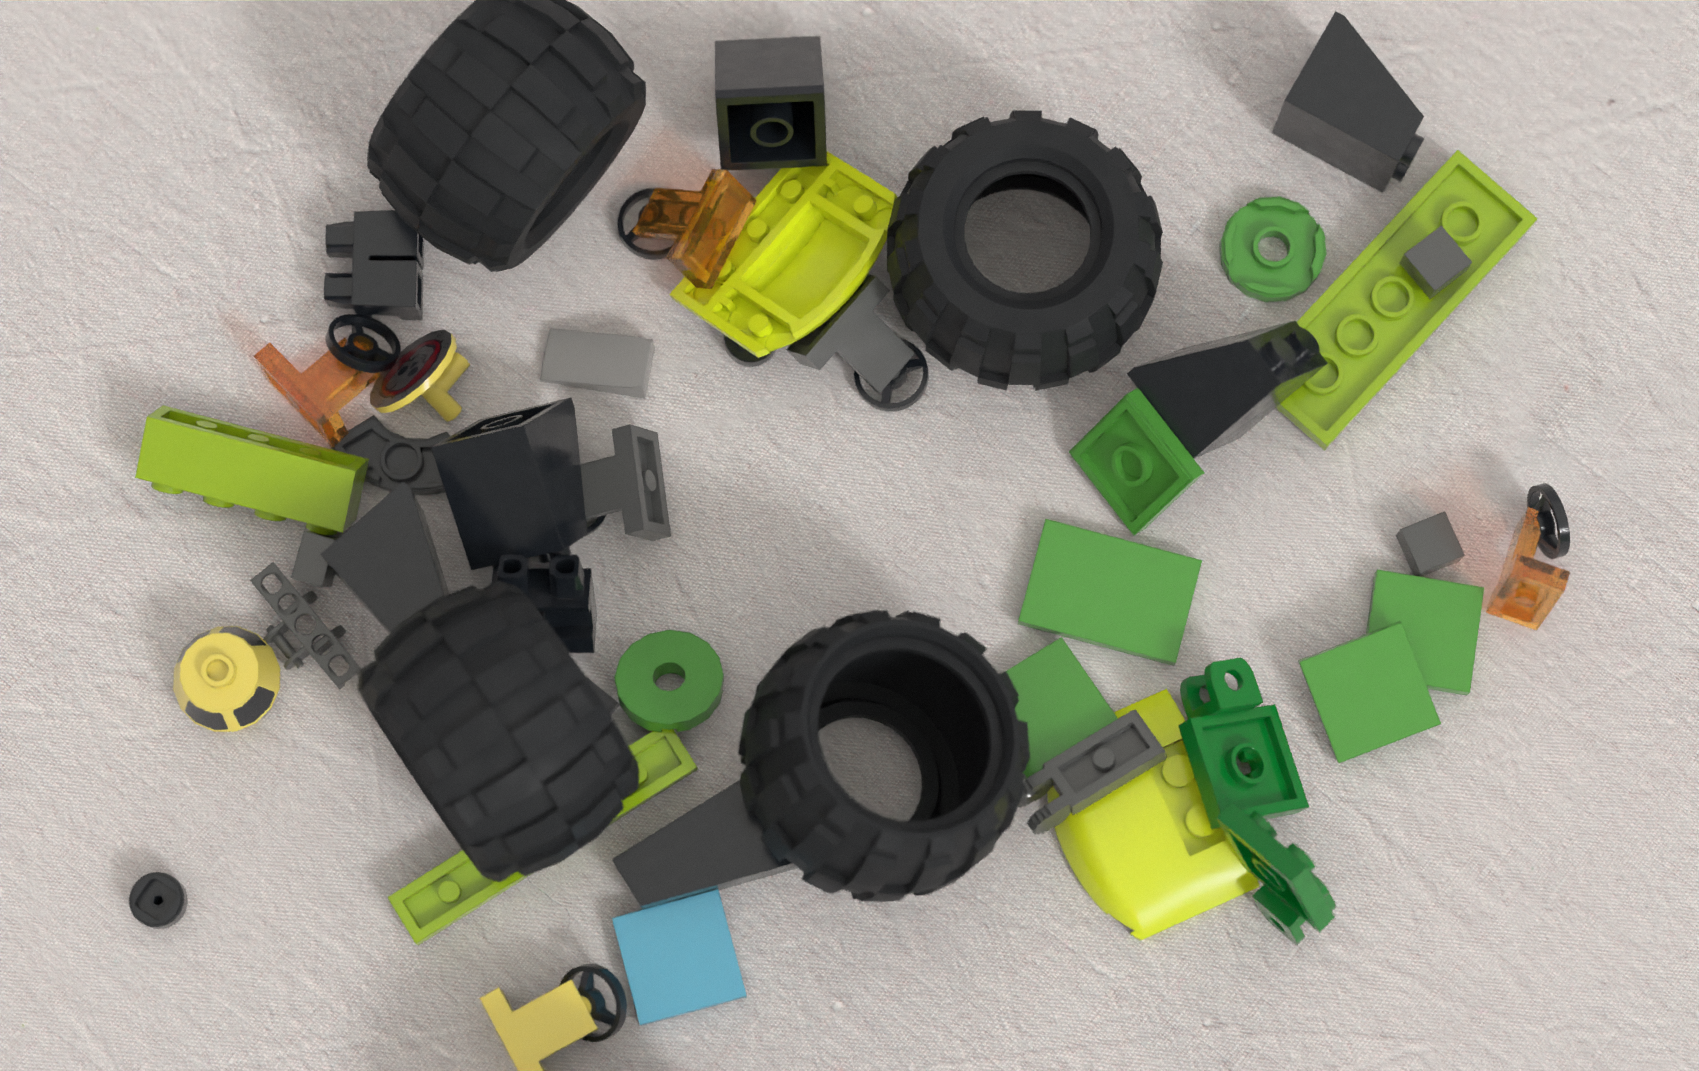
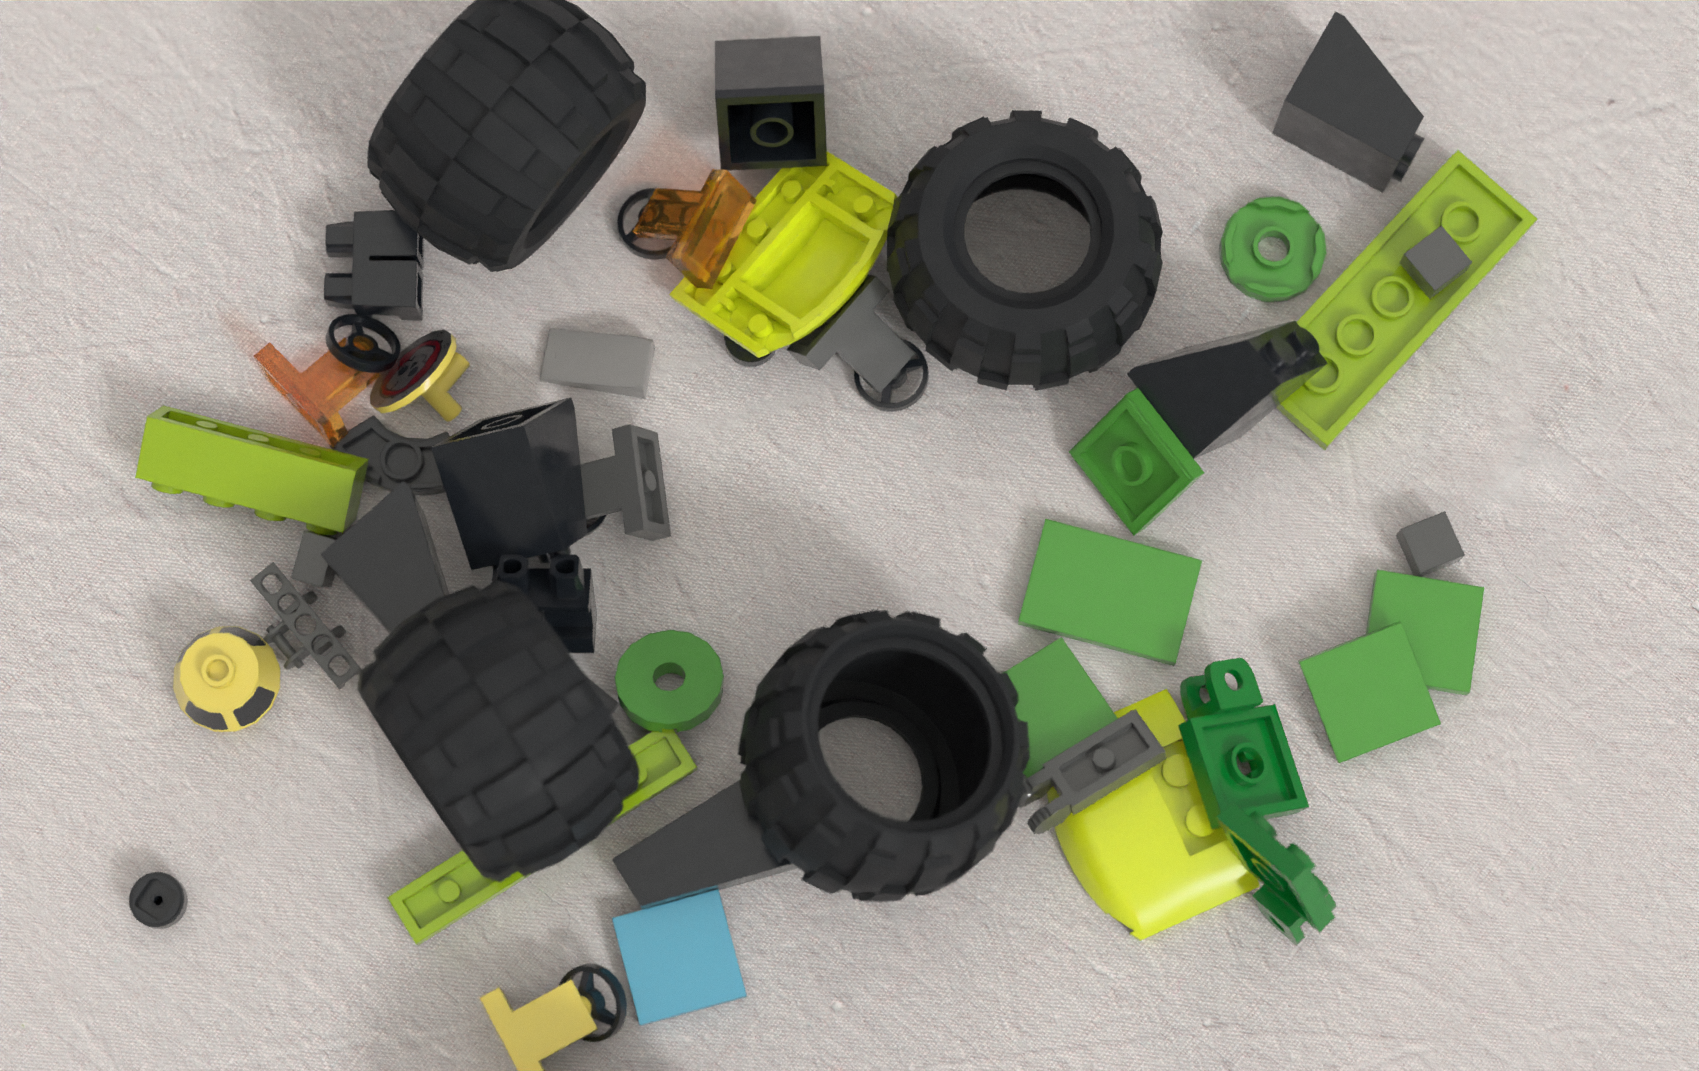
(1526, 585): clear orange piece -> none

